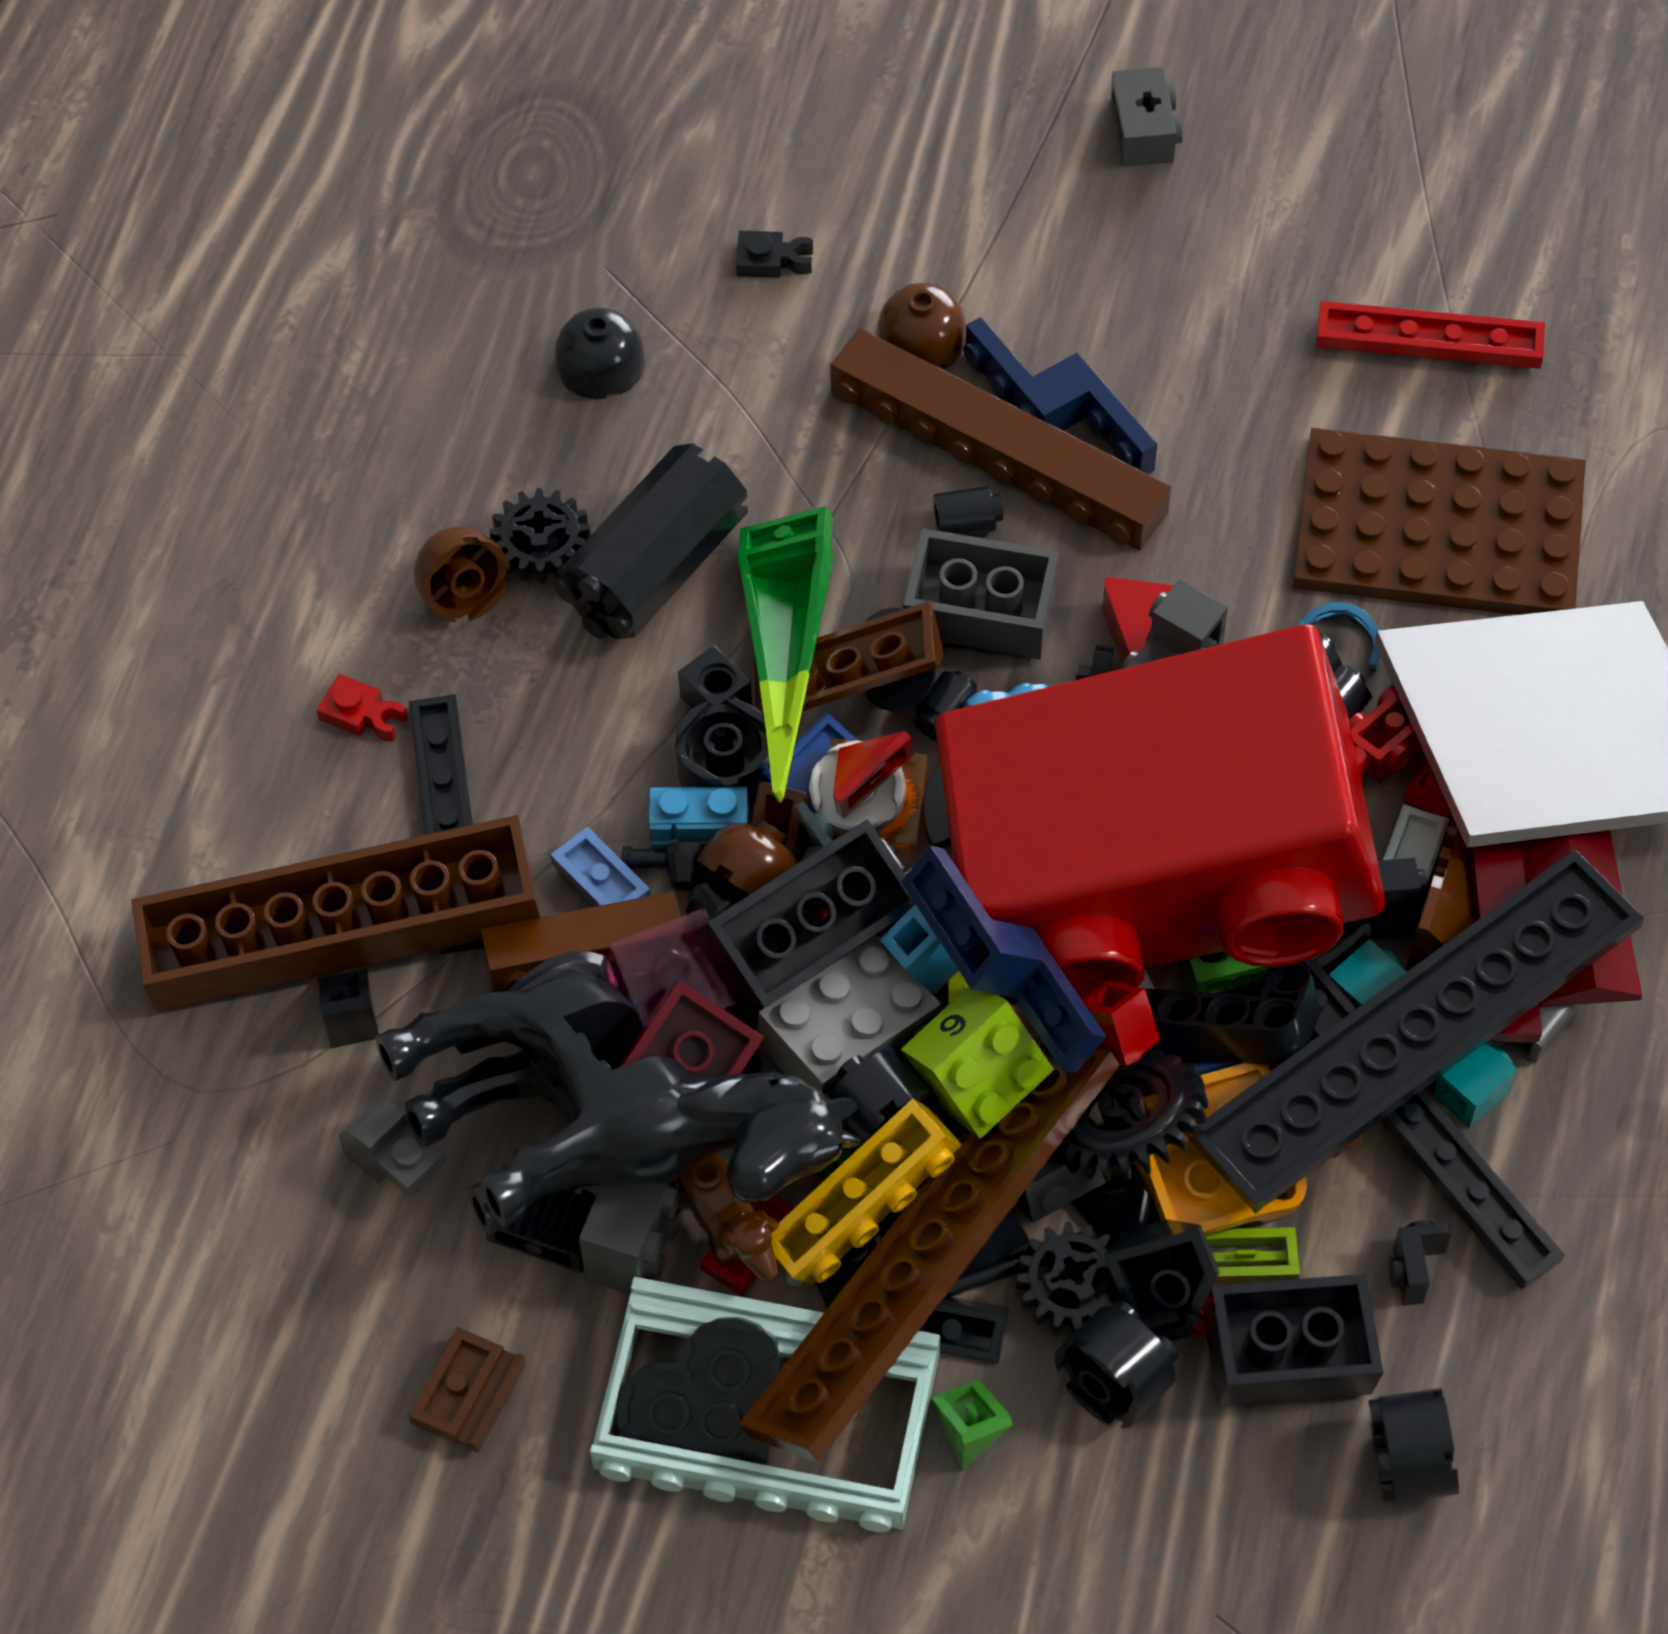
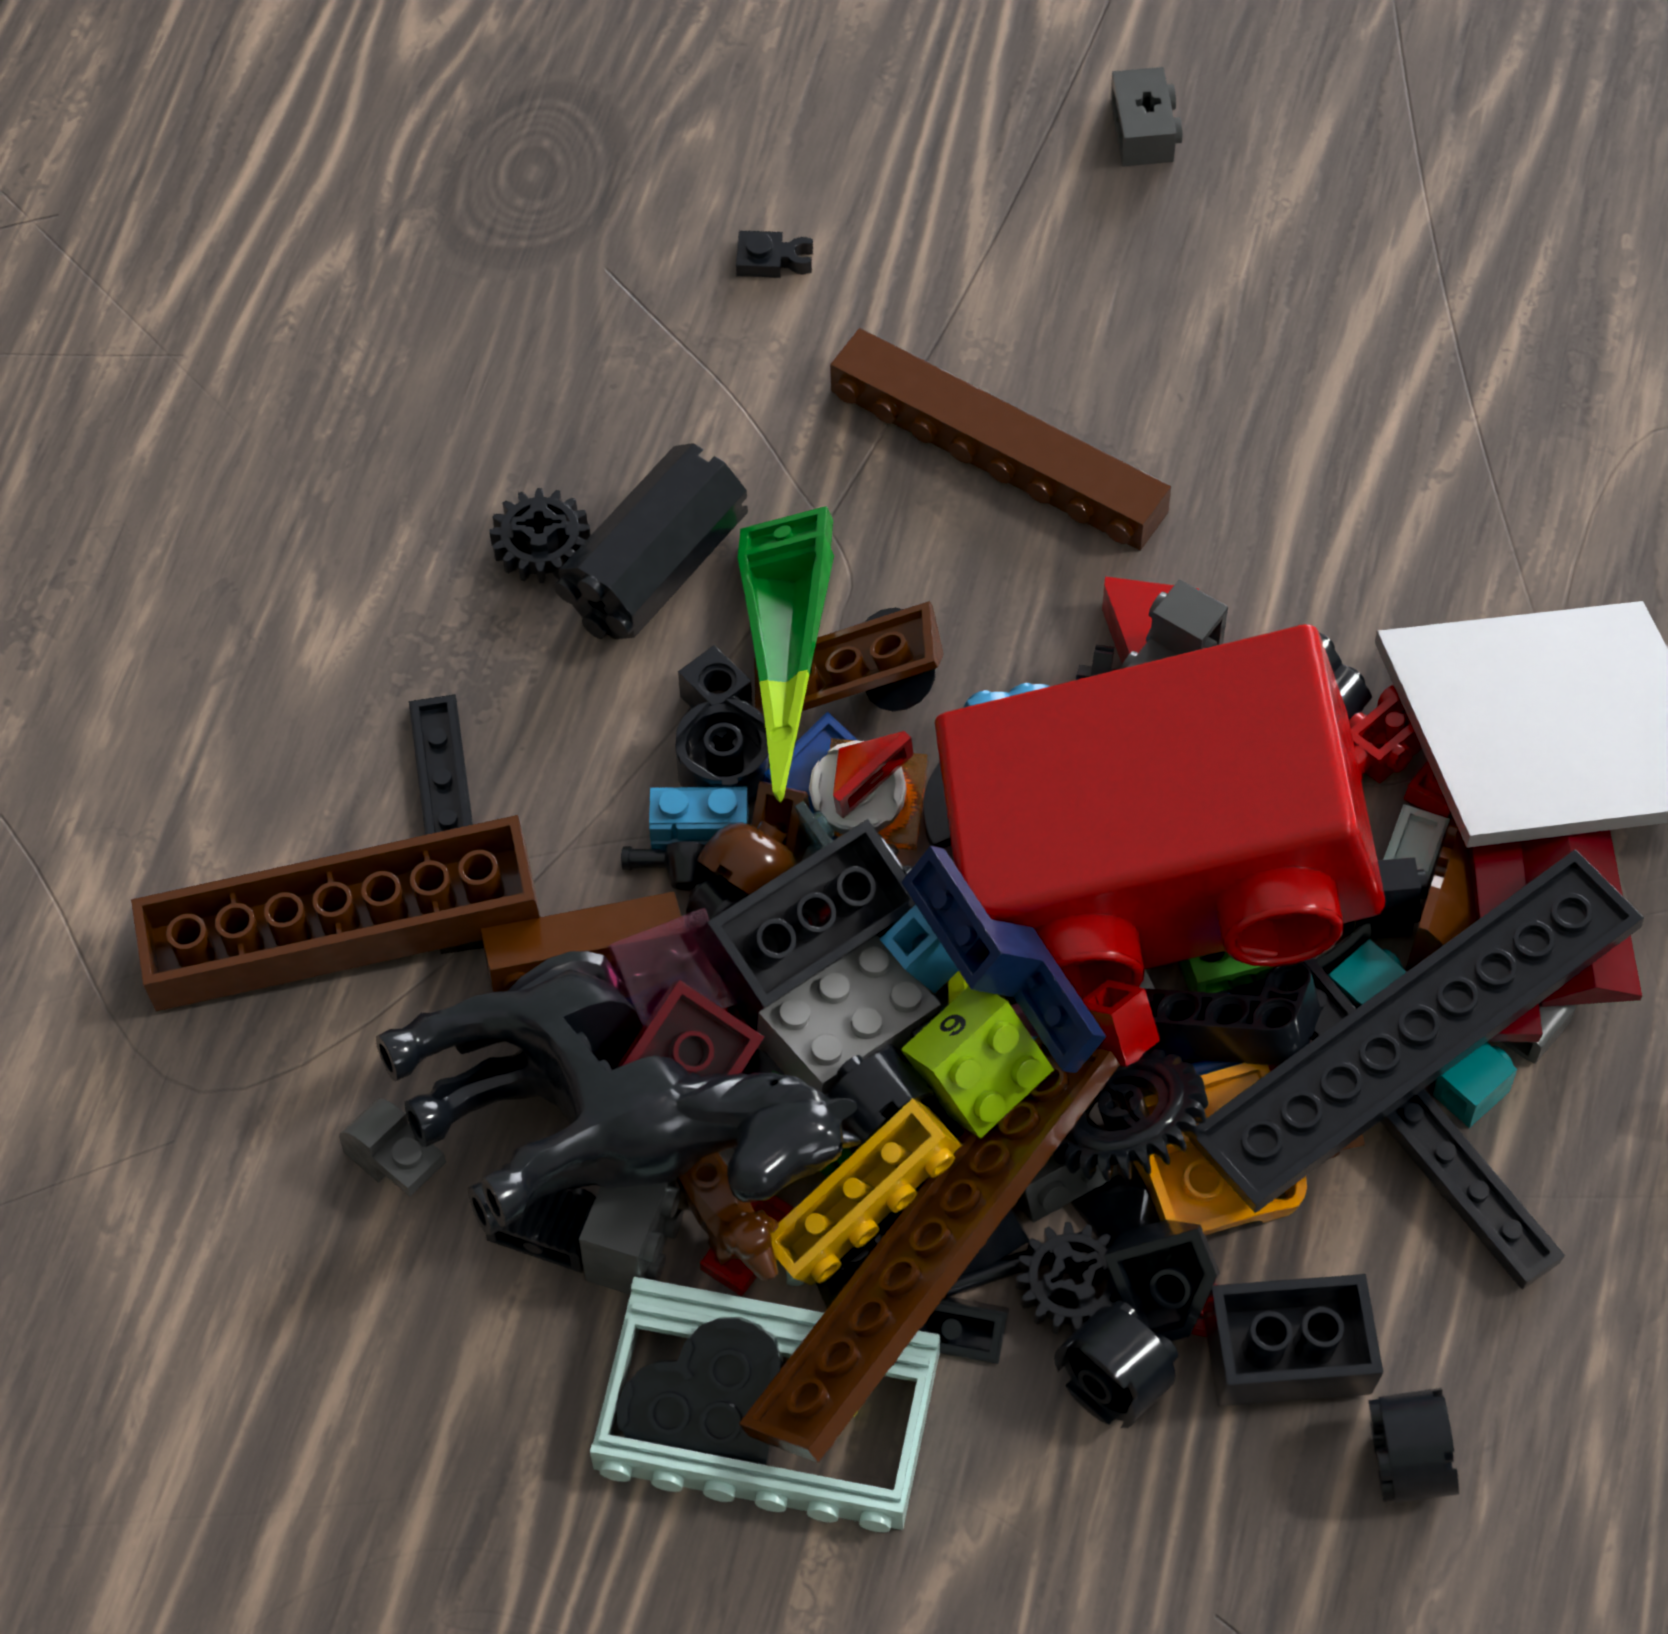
(348, 1008): black slope -> none
(357, 705): red plate -> none
(460, 573): reddish brown cylinder -> none
(467, 1389): reddish brown plate -> none
(597, 870): medium blue plate -> none
(599, 353): black cylinder -> none
(924, 323): reddish brown cylinder -> none
(947, 694): black brick -> none
(967, 511): black brick -> none
(971, 1419): bright green slope -> none
(985, 591): dark grey brick -> none
(1060, 395): dark blue bracket -> none
(1255, 1237): lime tile -> none
(1360, 616): dark azure helmet -> none
(1409, 1265): black bracket -> none
(1430, 334): red plate -> none
(1440, 523): reddish brown plate -> none

